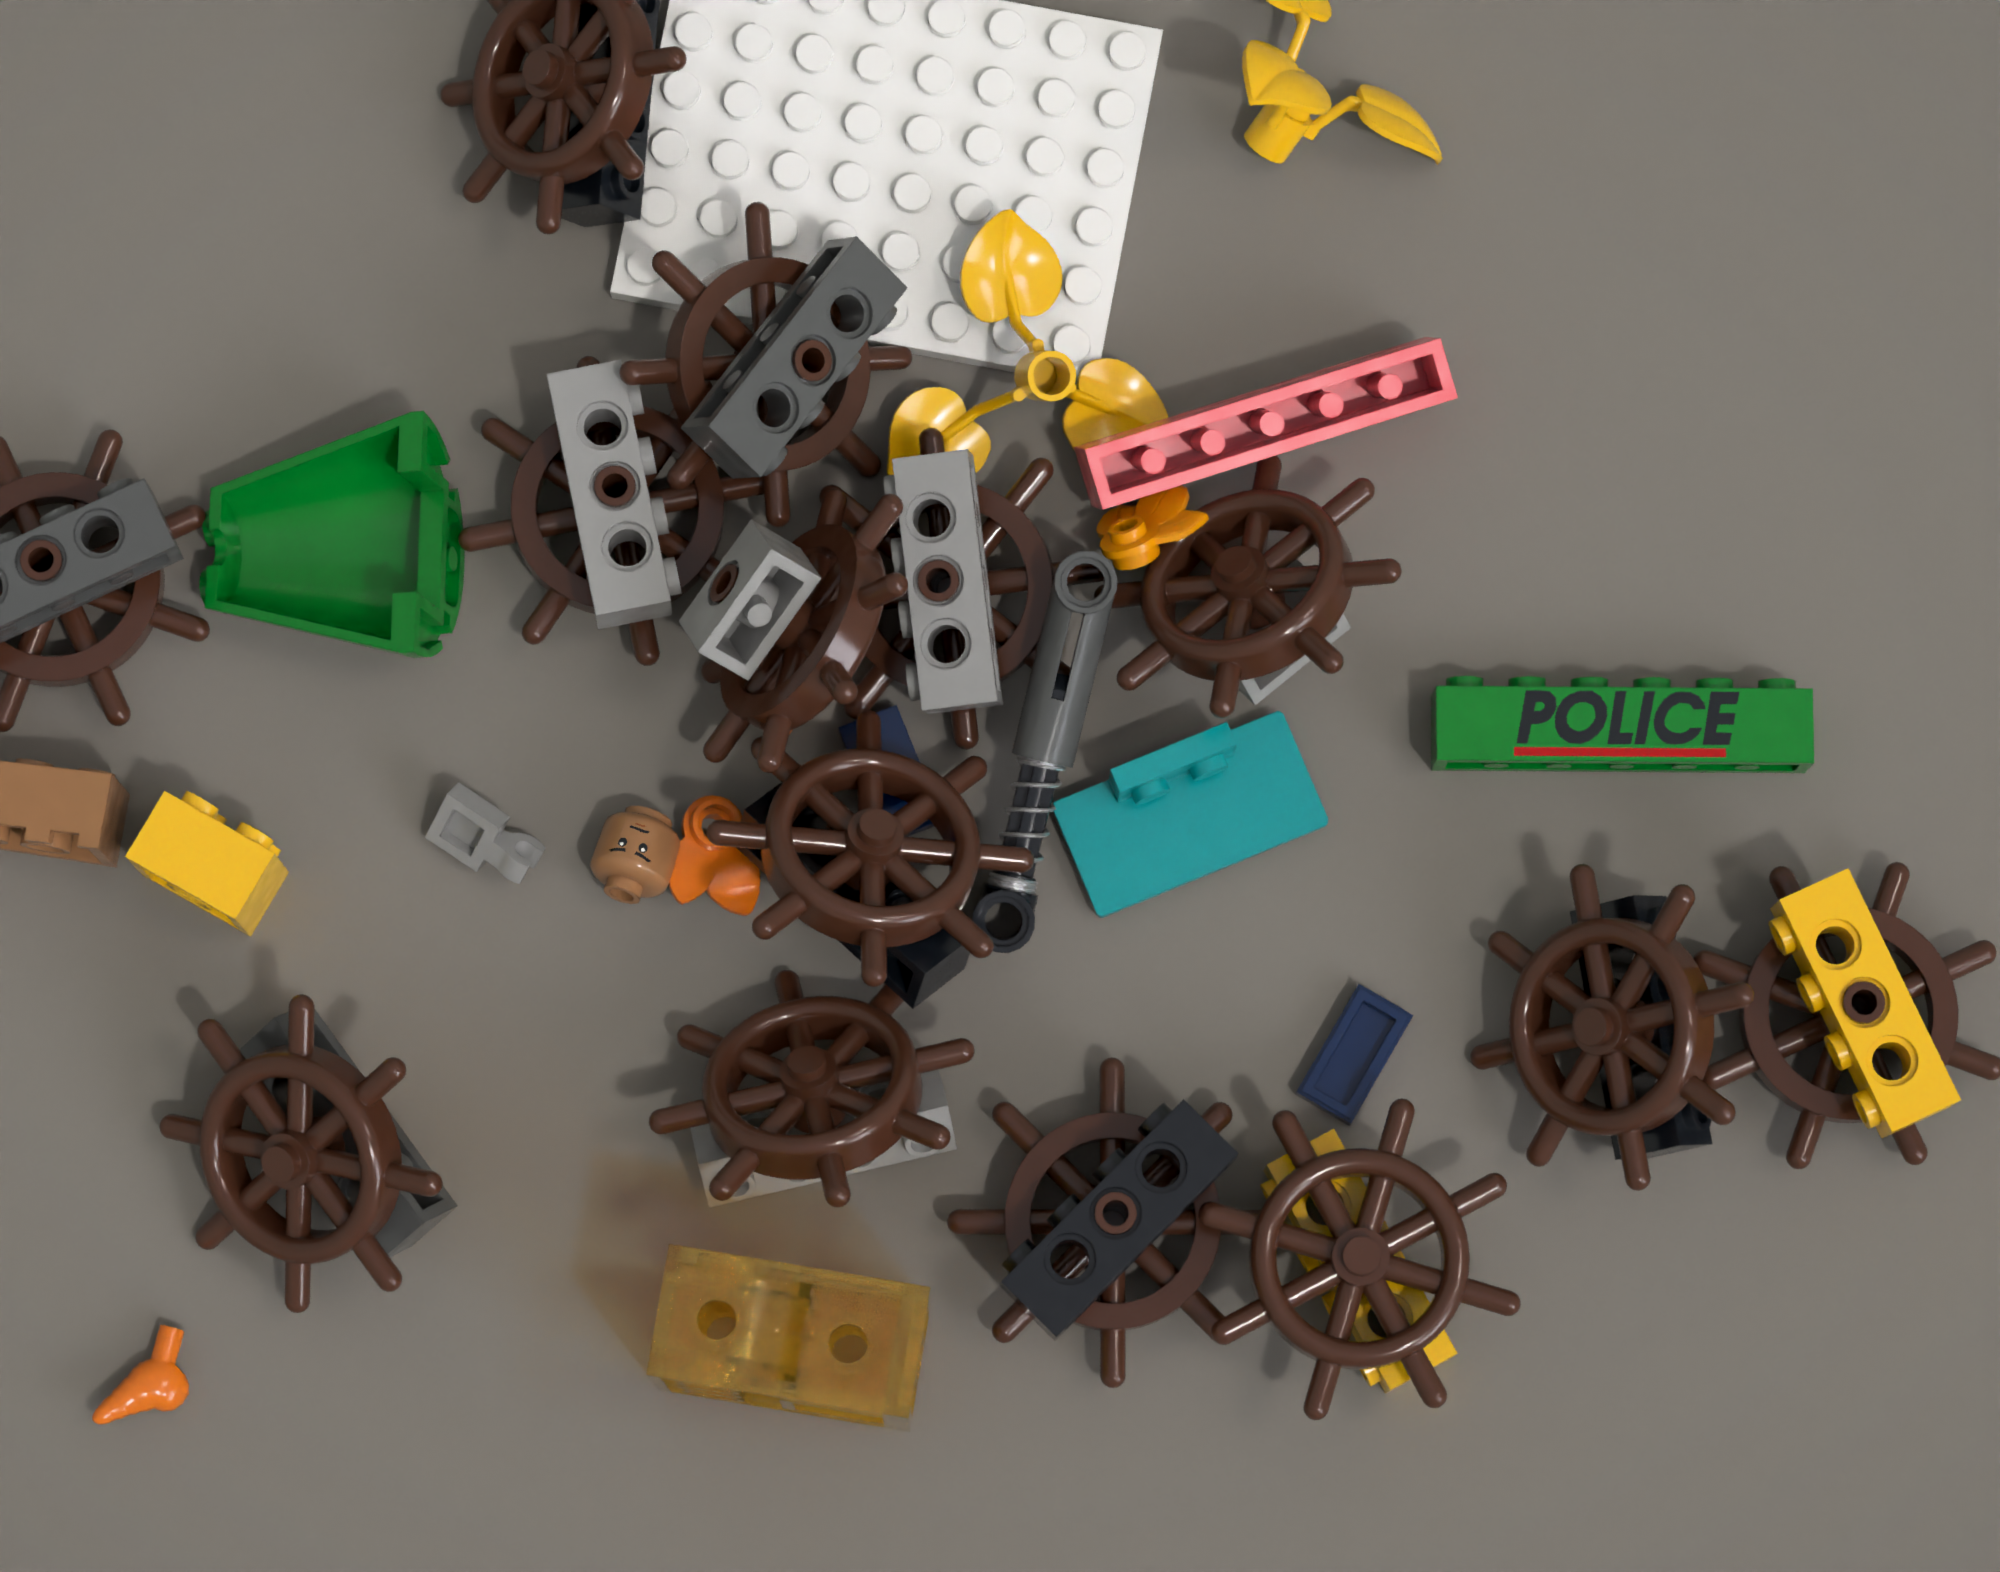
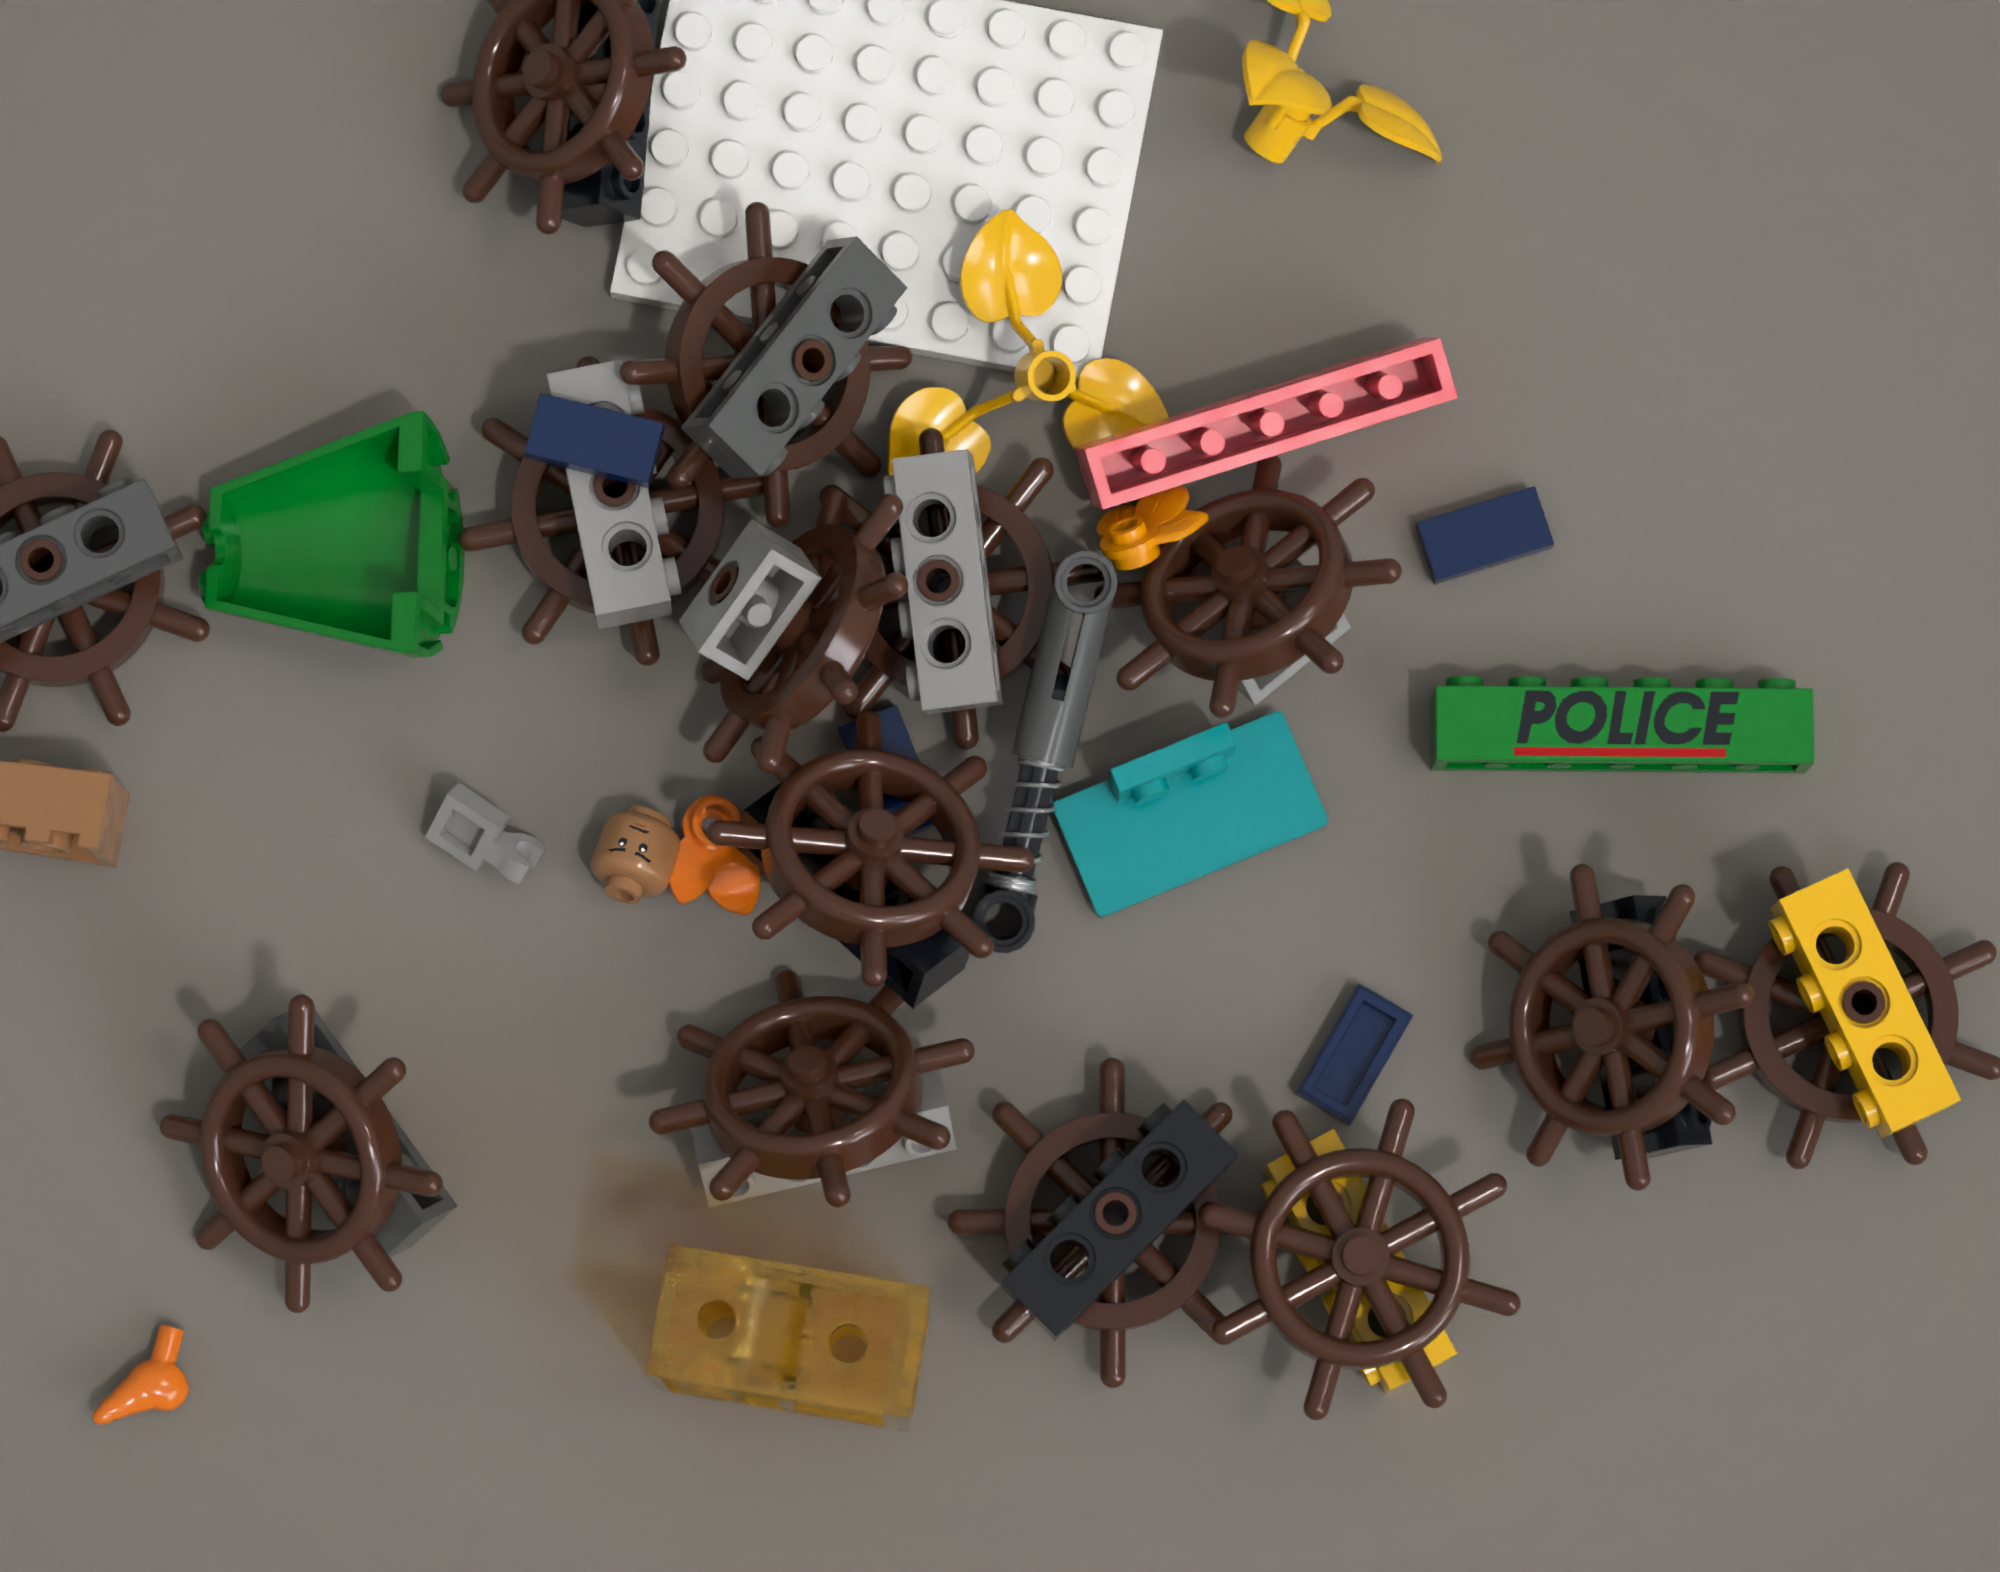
(207, 862): yellow brick -> none
(594, 440): none -> dark blue tile
(1484, 535): none -> dark blue tile

